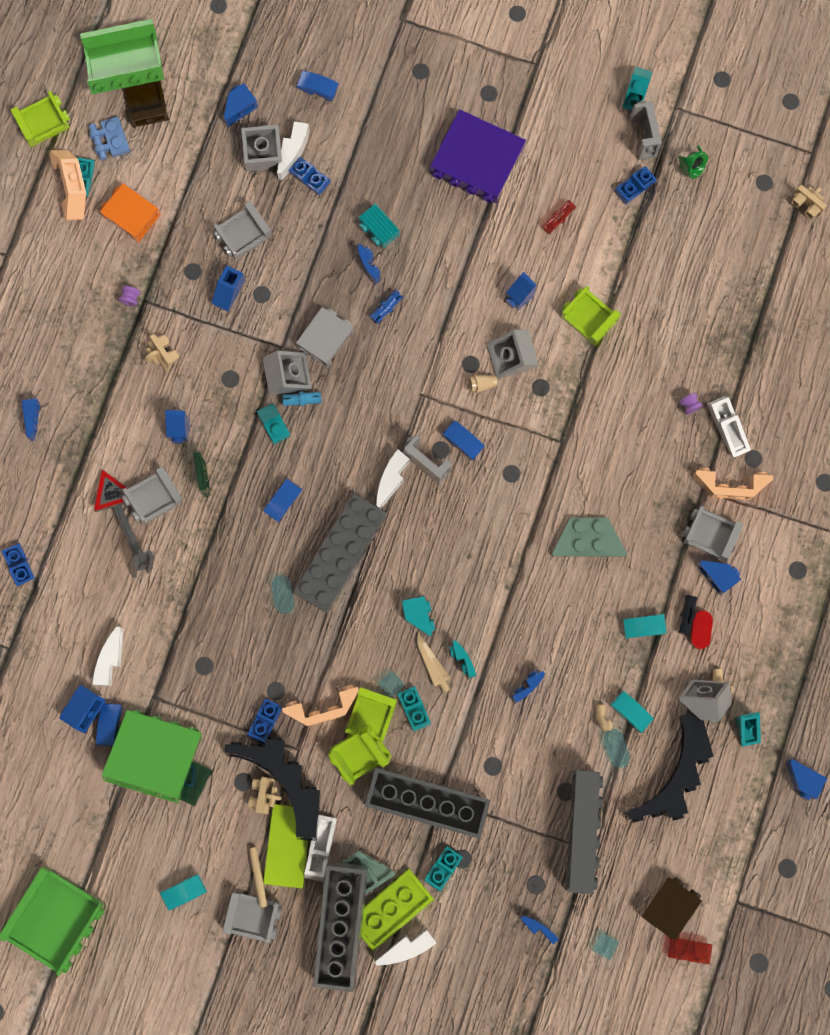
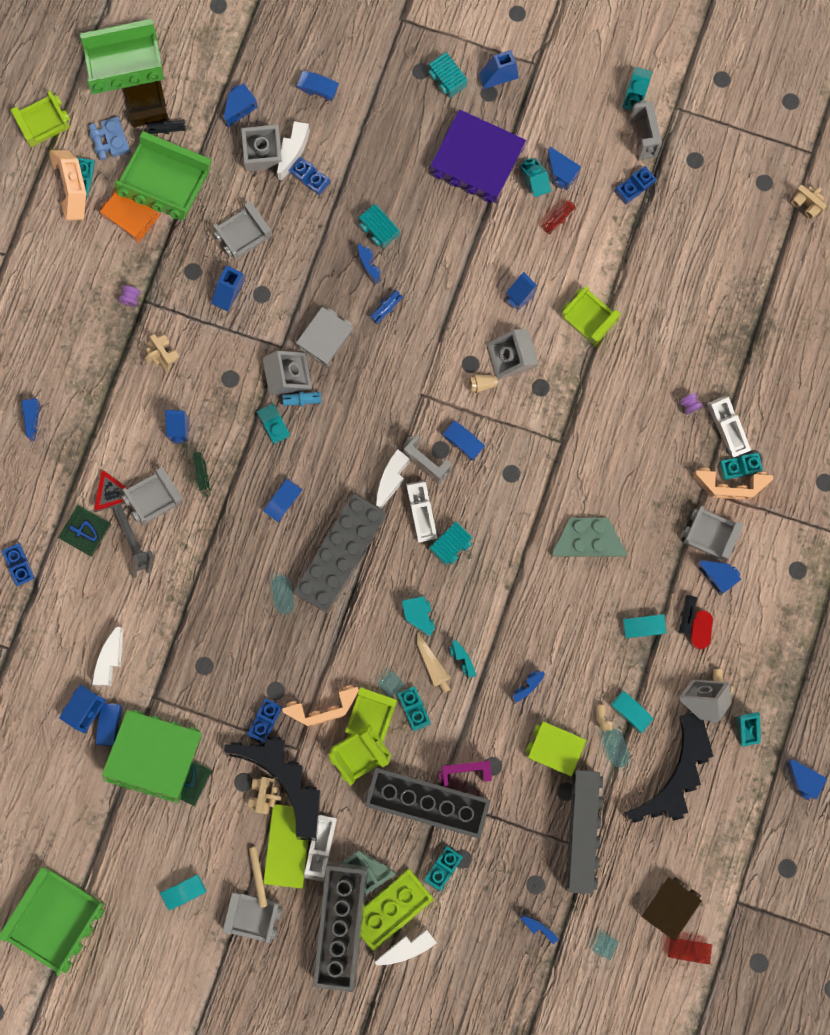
(84, 531): none -> clear green tile
(163, 176): none -> bright green panel
(166, 126): none -> black pin
(421, 511): none -> white slope
(447, 74): none -> teal brick
(451, 543): none -> teal brick
(467, 767): none -> magenta panel
(499, 70): none -> blue slope
(535, 177): none -> teal slope
(555, 748): none -> lime panel
(562, 169): none -> blue slope
(687, 162): green piece -> none
(741, 466): none -> teal slope

